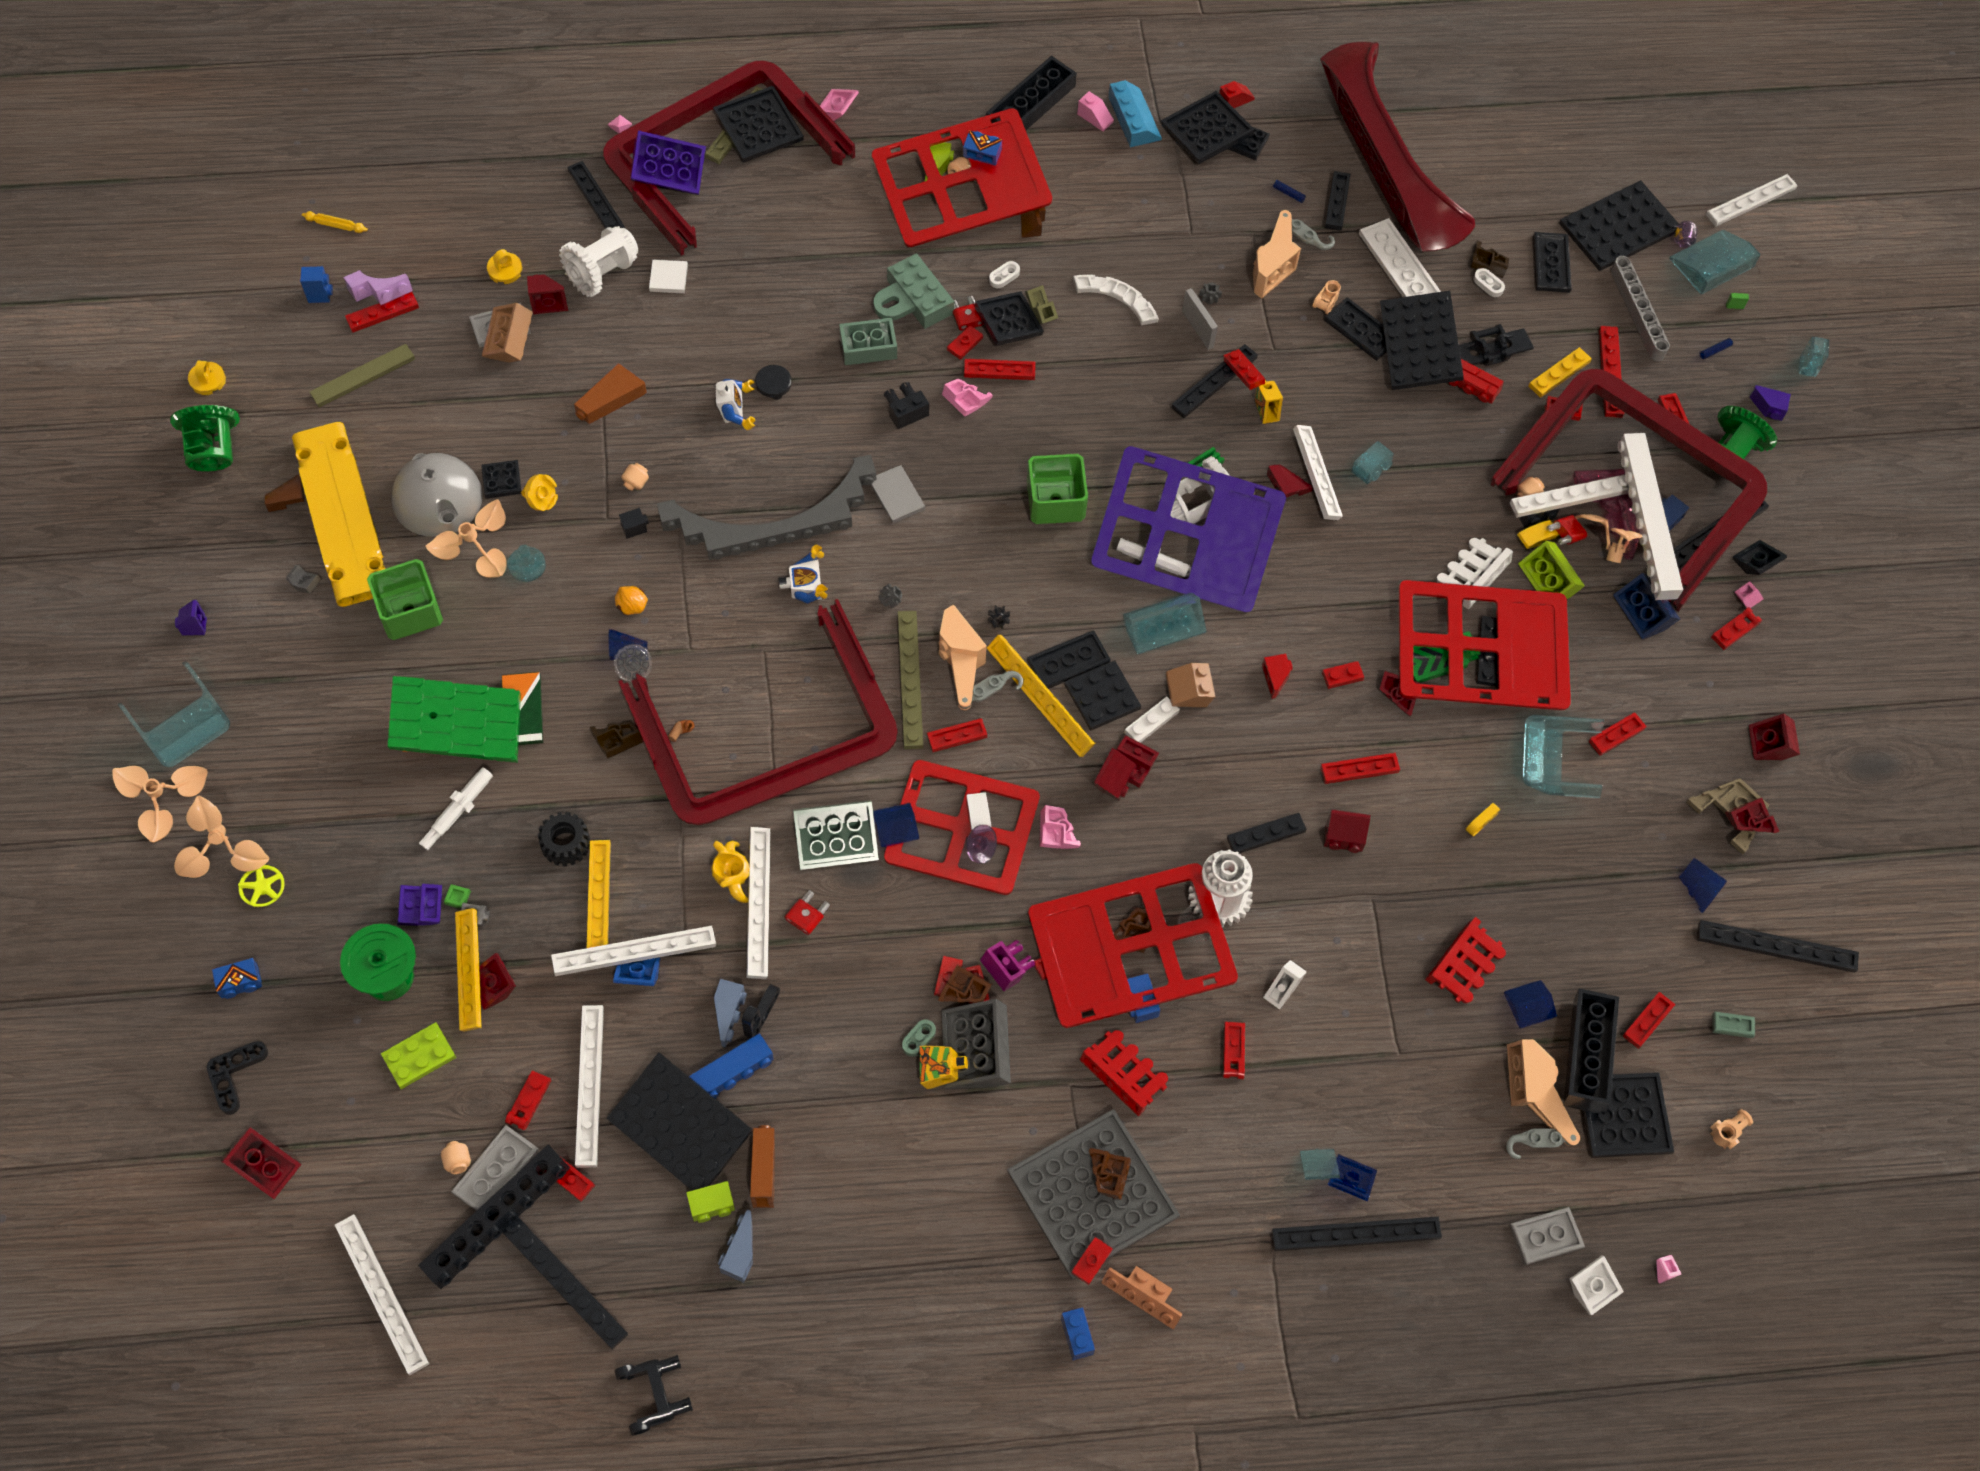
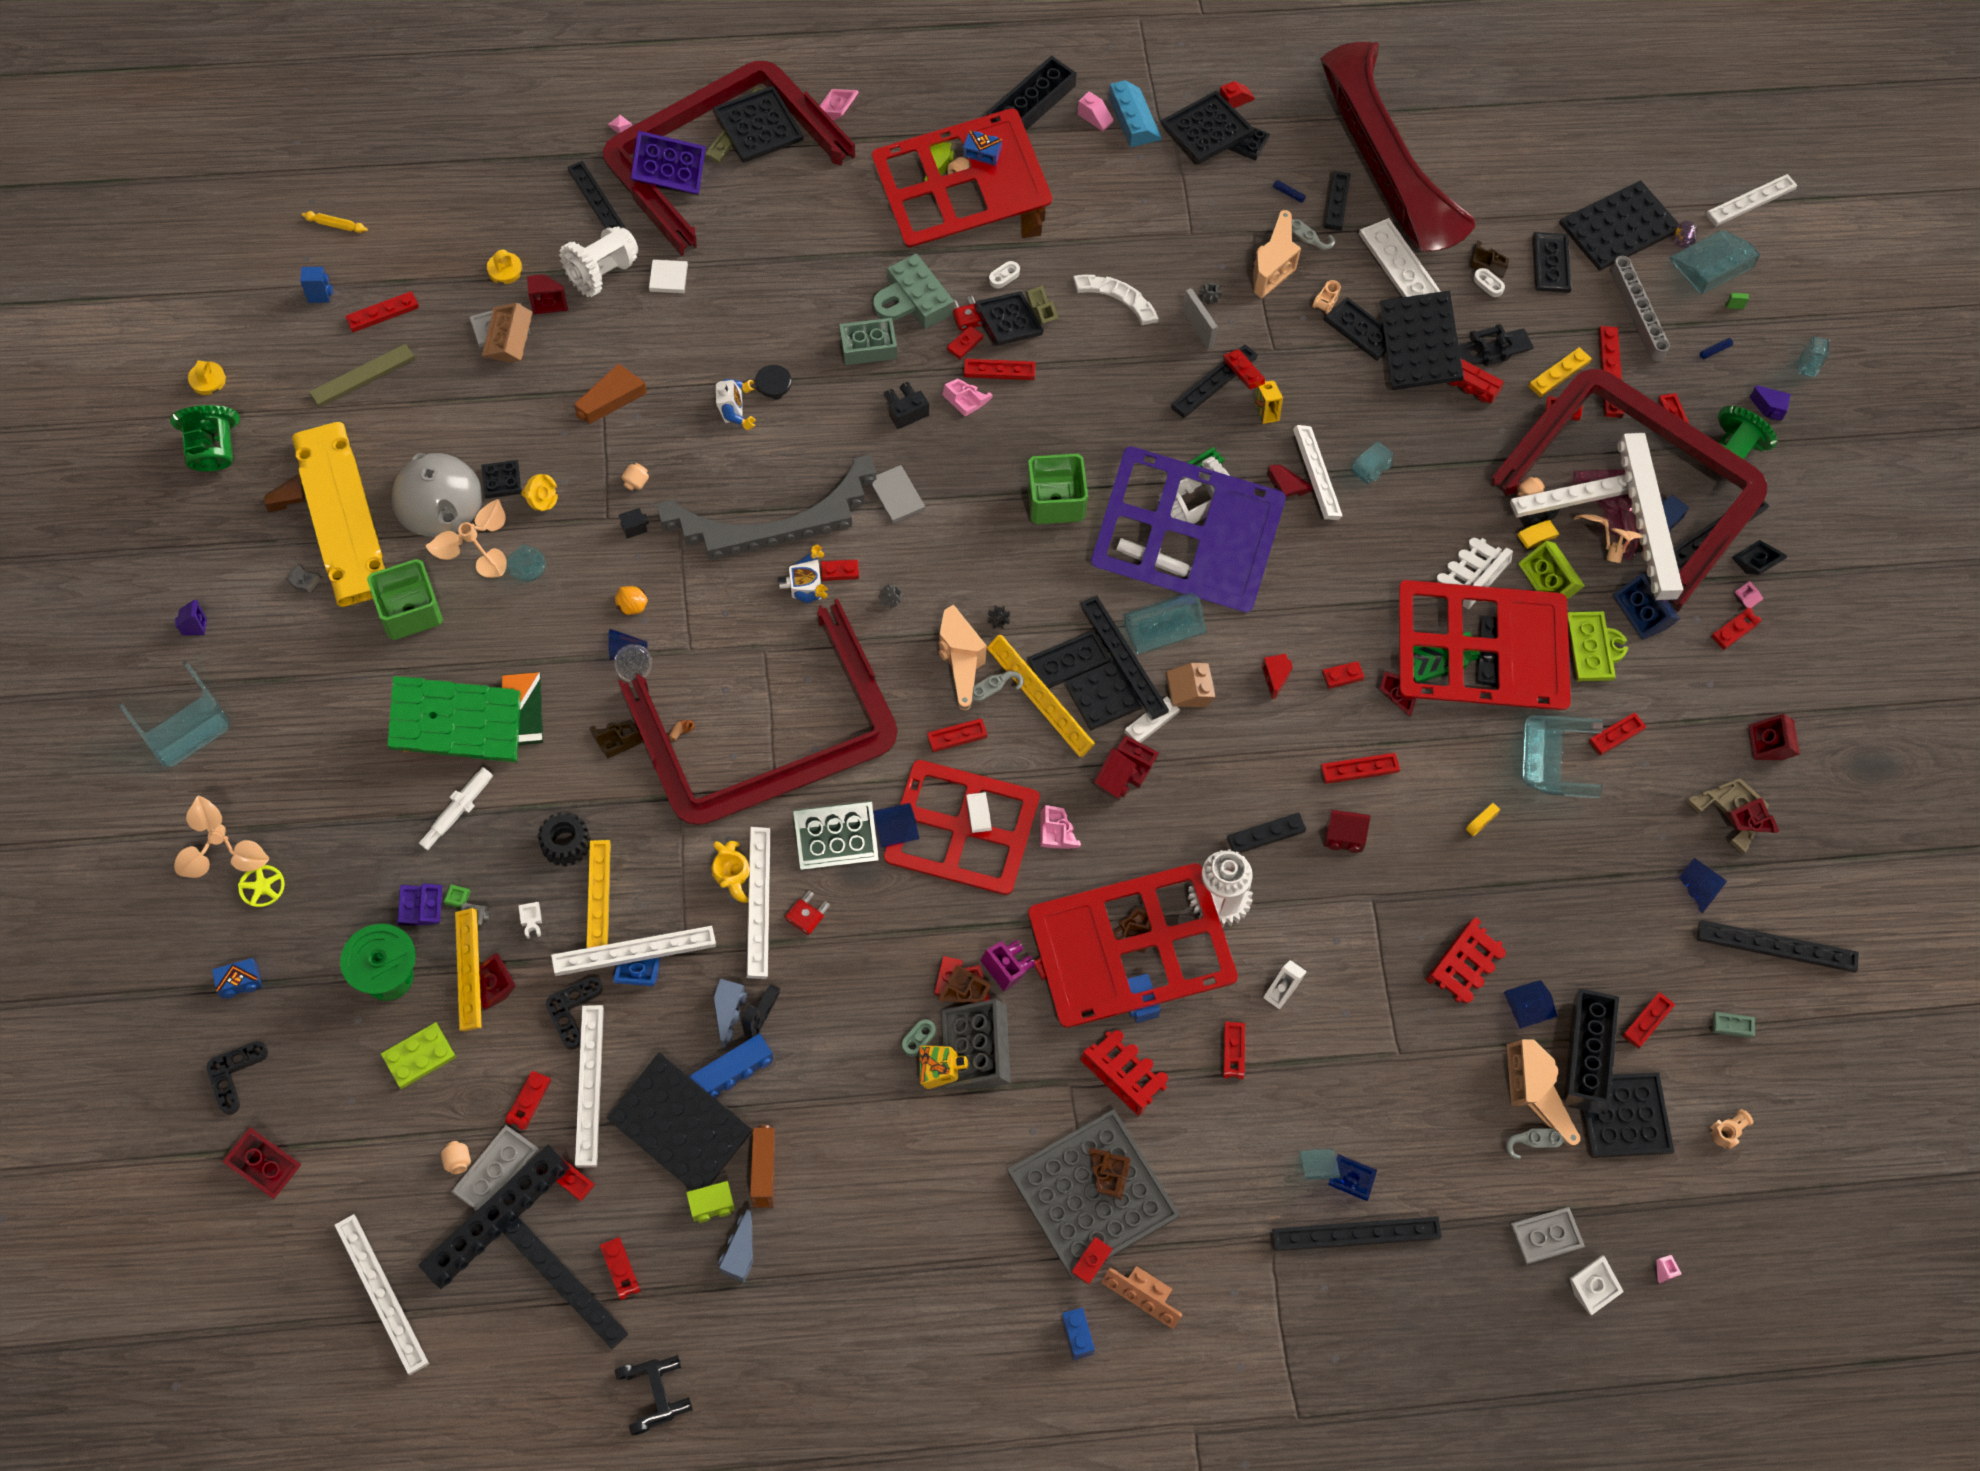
(151, 823): light nougat plant -> none
(382, 289): lavender arch -> none
(530, 916): none -> white plate
(567, 1004): none -> black beam
(619, 1267): none -> red plate
(840, 570): none -> red plate
(910, 680): olive plate -> none
(981, 844): clear purple dish -> none
(1124, 658): none -> black plate
(1568, 529): red piece -> none
(1594, 646): none -> lime plate

